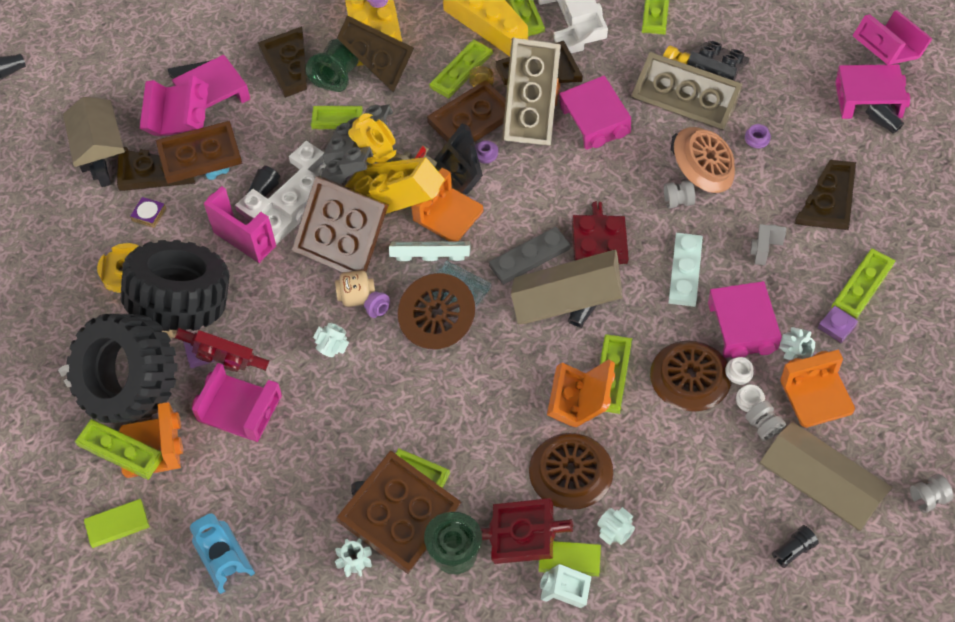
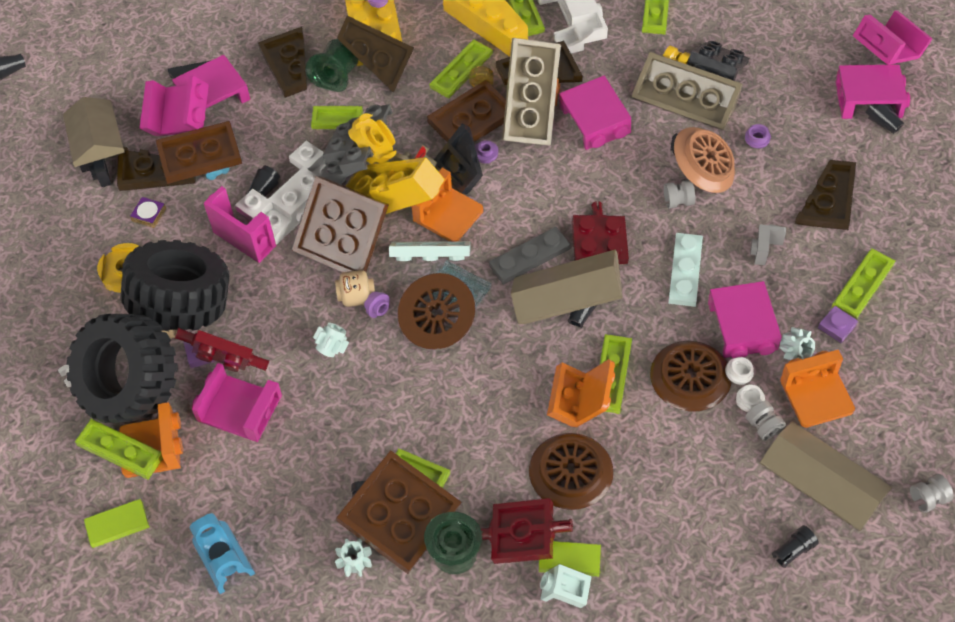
(616, 526): light aqua gear -> none

